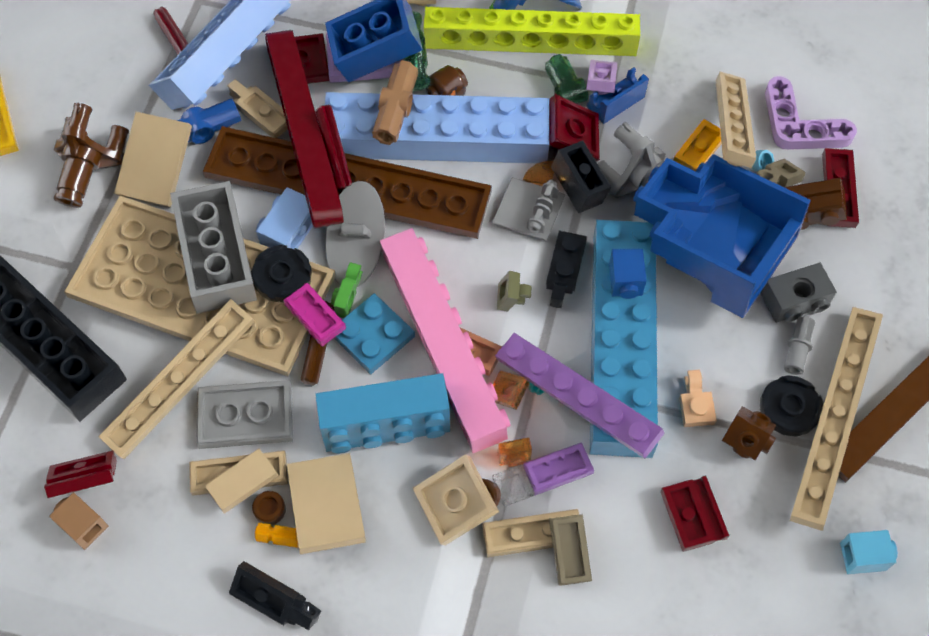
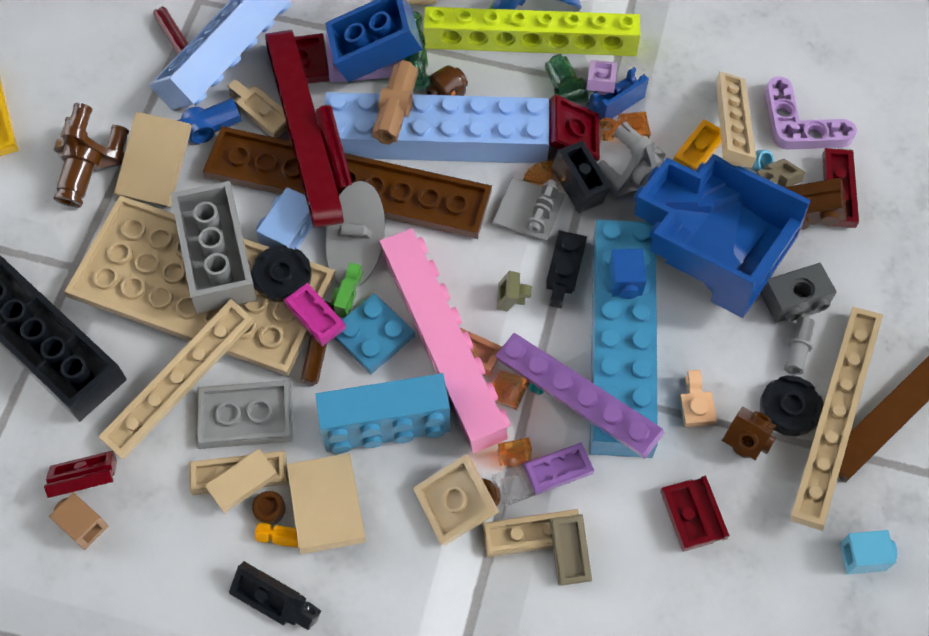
(636, 120): none -> clear orange plate

